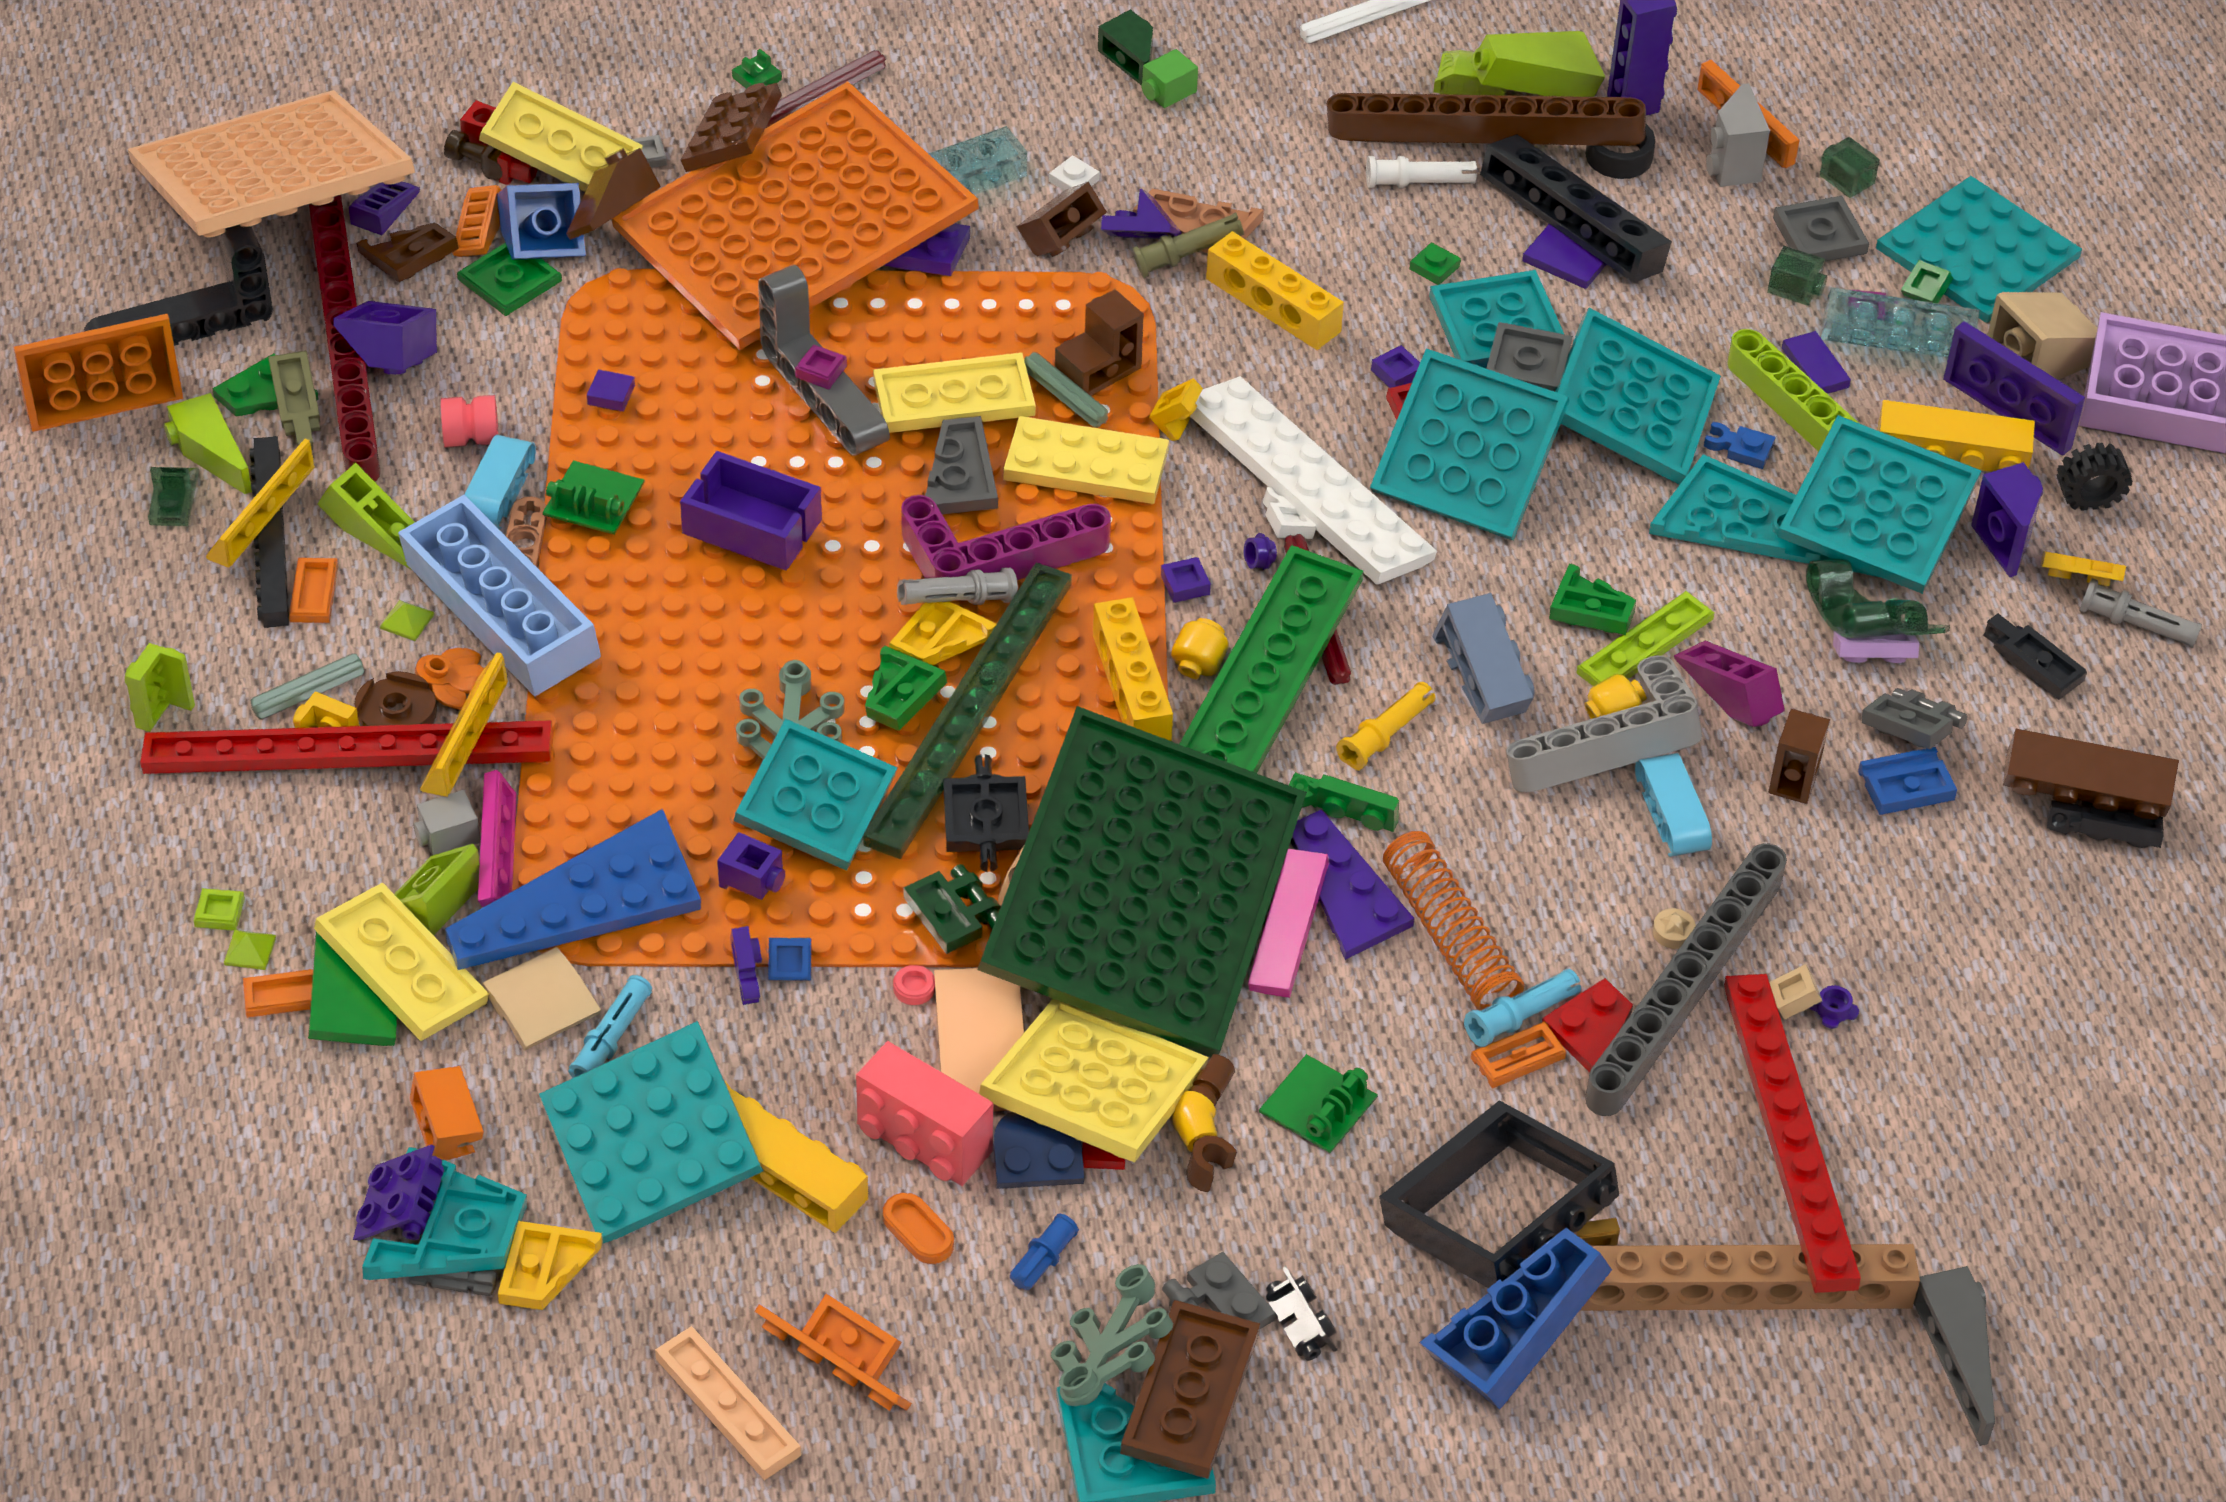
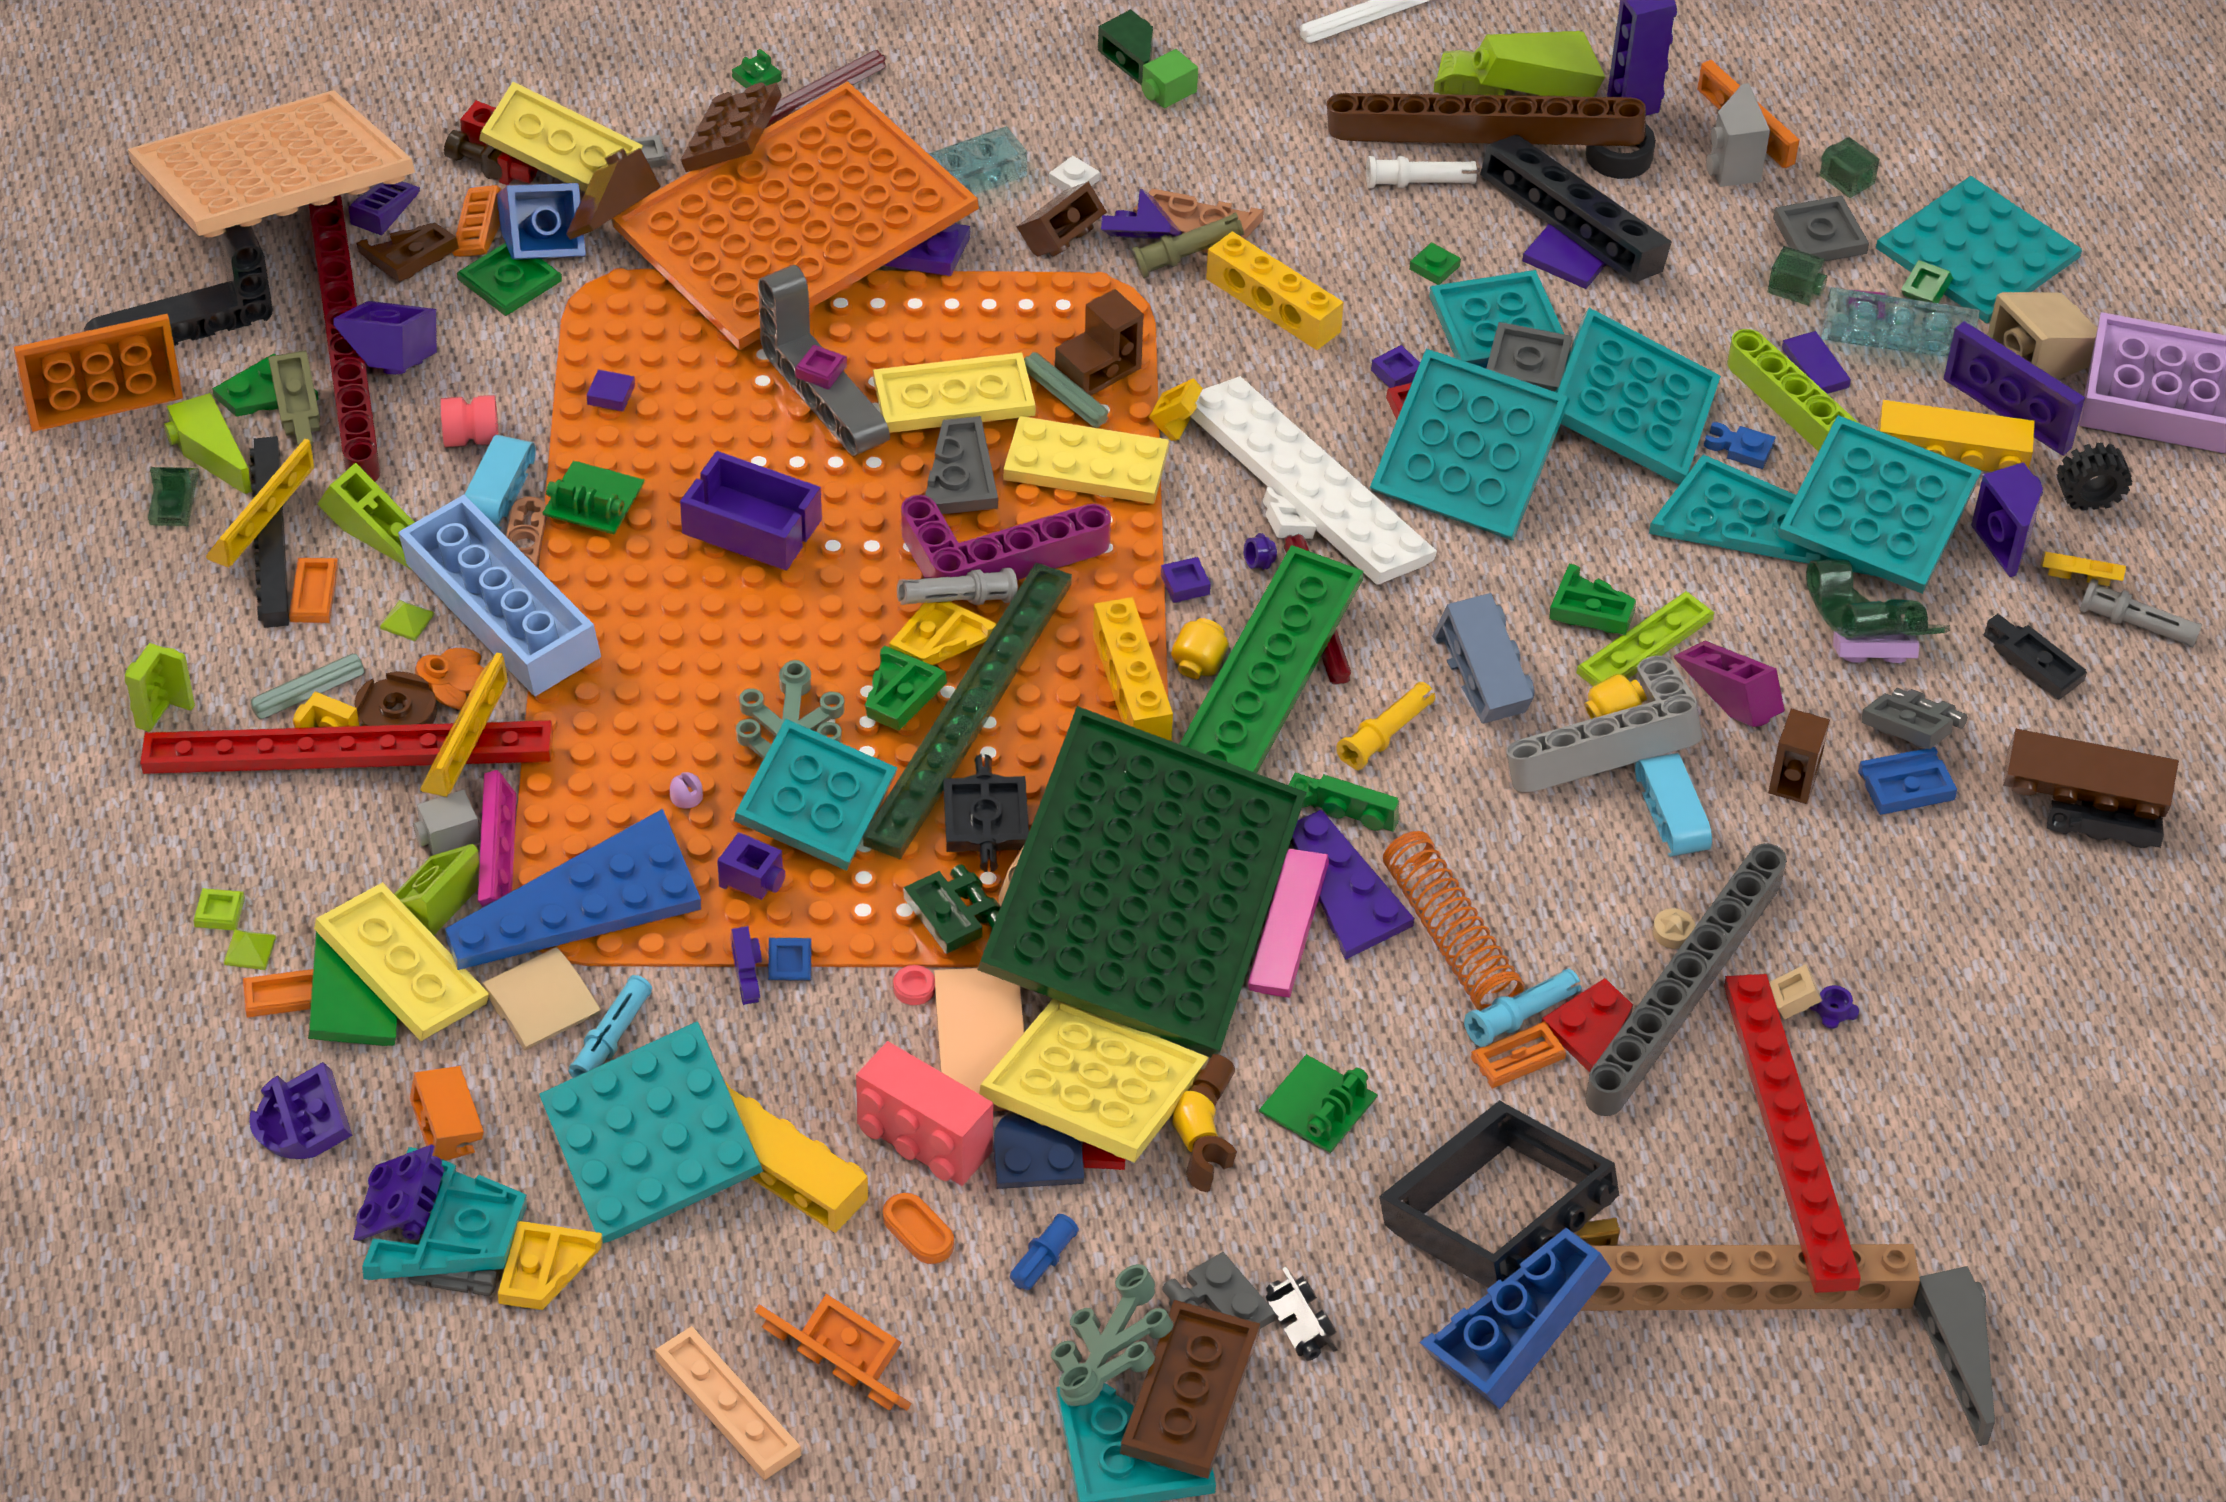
(301, 1115): none -> dark purple slope
(680, 794): none -> lavender hinge

